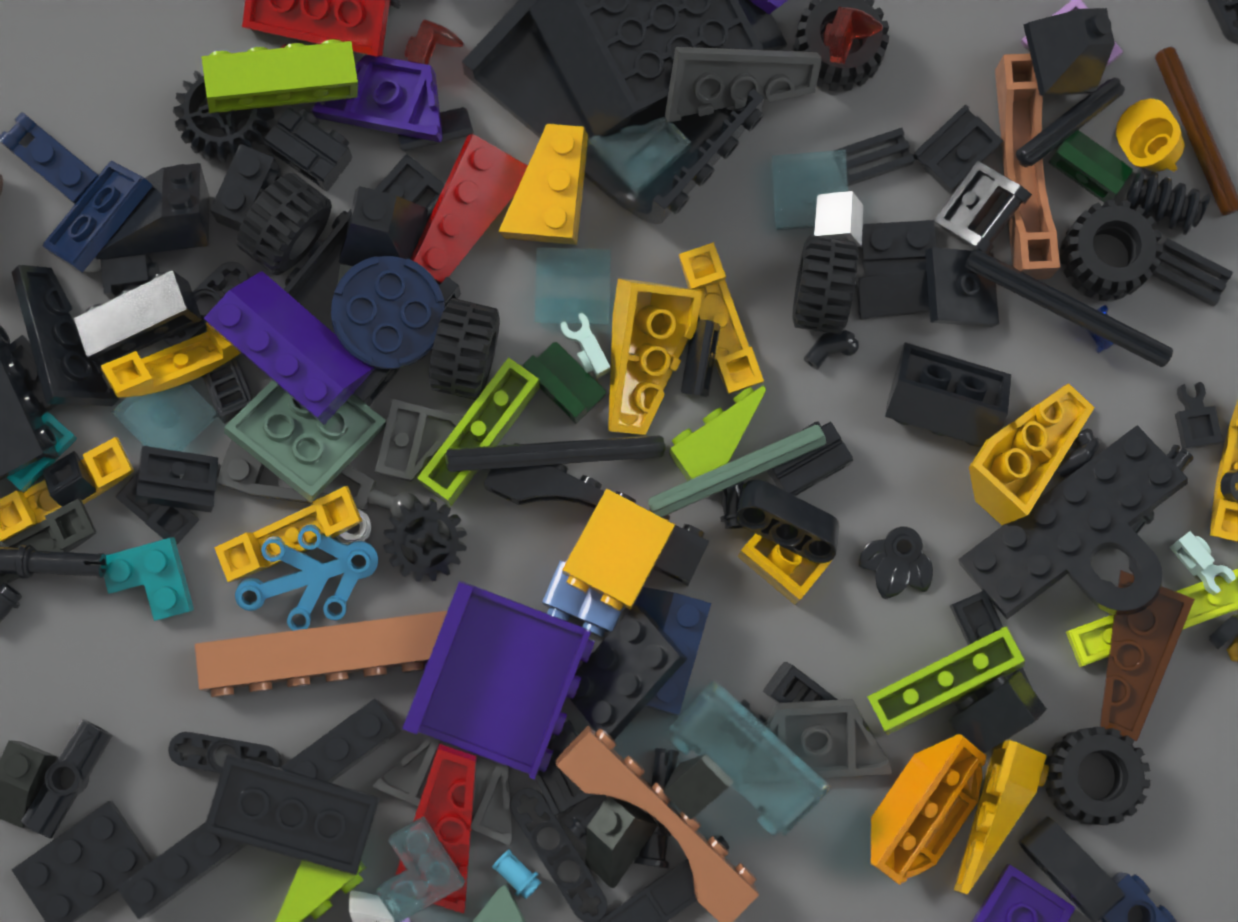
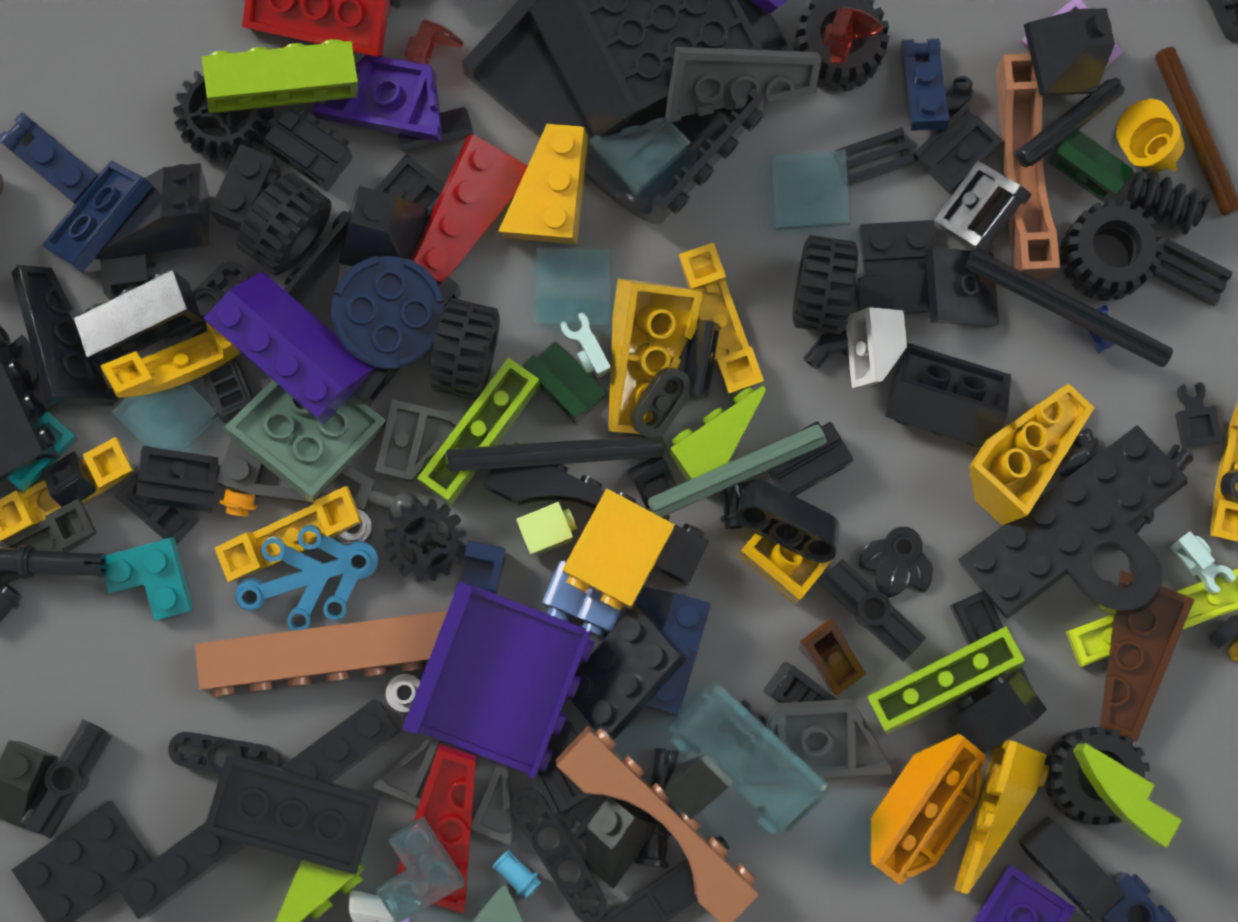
(238, 503): none -> light orange plate
(392, 691): none -> white plate
(484, 565): none -> dark blue panel
(546, 529): none -> yellowish green brick
(651, 478): none -> black slope
(662, 404): none -> pearl dark grey plate
(832, 657): none -> reddish brown slope
(839, 216): white panel -> none
(874, 344): none -> white slope
(891, 627): none -> black piece
(924, 85): none -> dark blue plate
(959, 94): none -> black arm
(1127, 796): none -> lime slope

